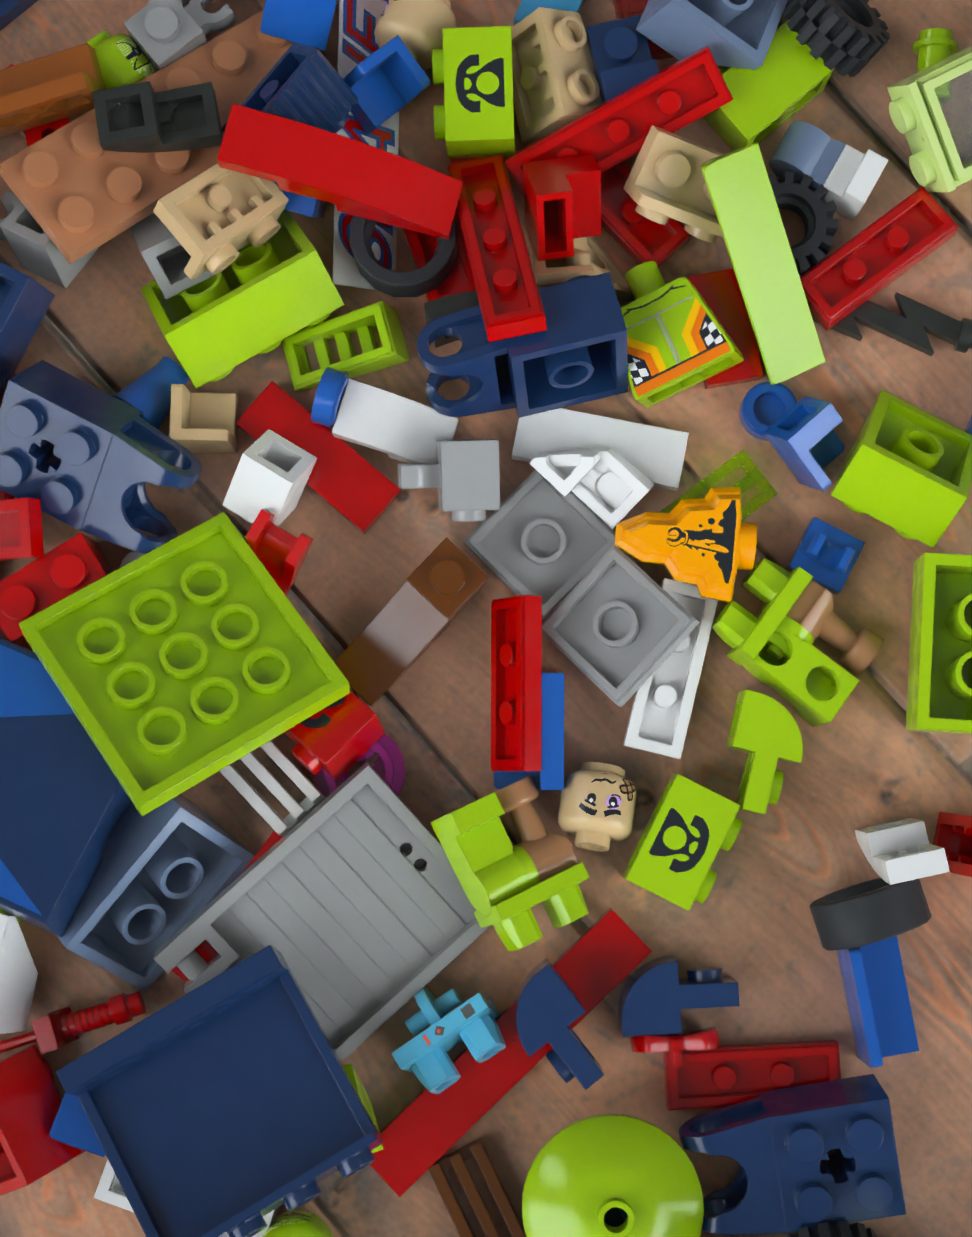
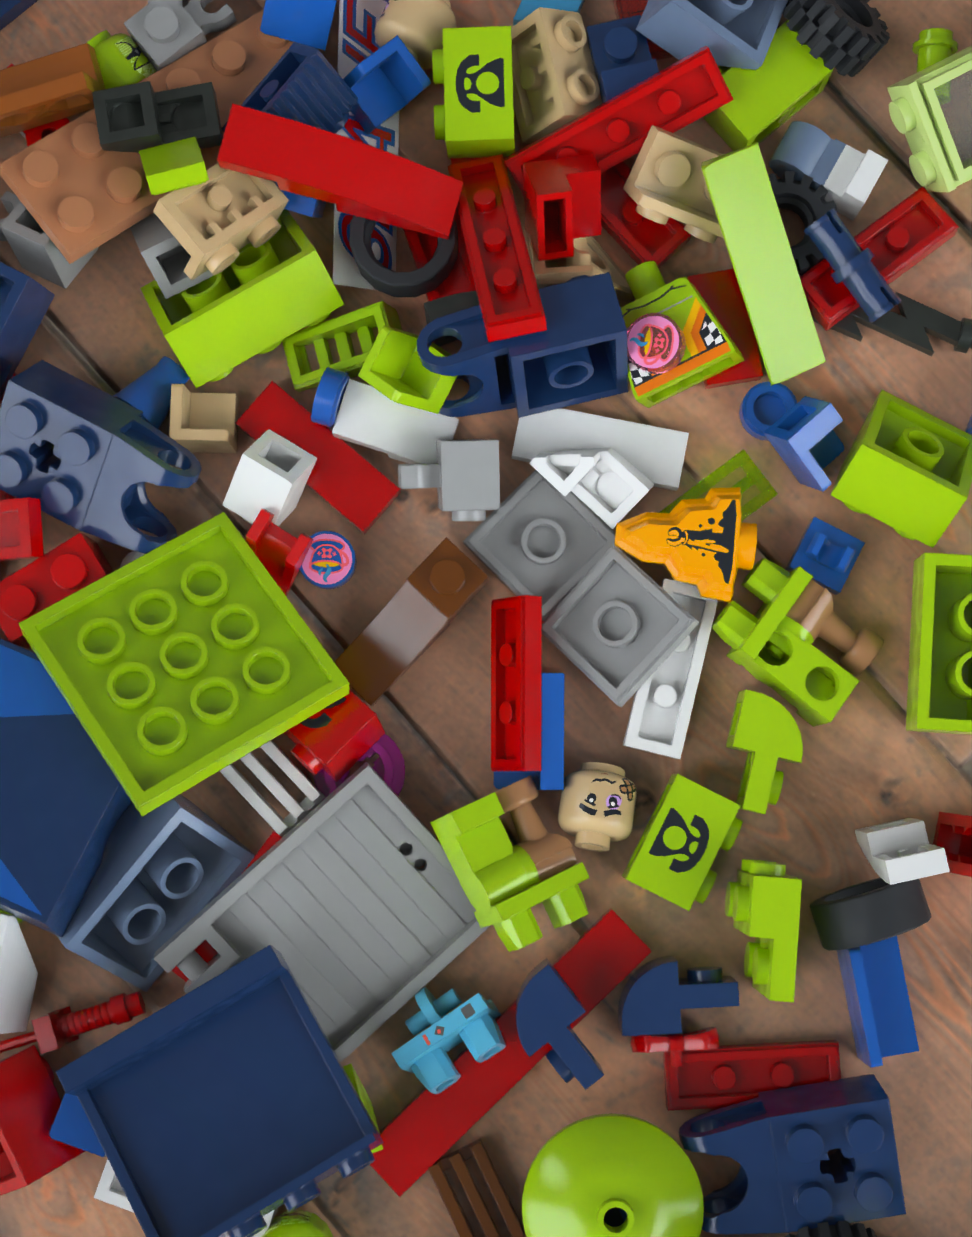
(173, 166): none -> lime tile
(329, 560): none -> tile
(399, 373): none -> lime panel
(655, 343): none -> tile
(767, 907): none -> lime plate
(852, 265): none -> dark blue pin

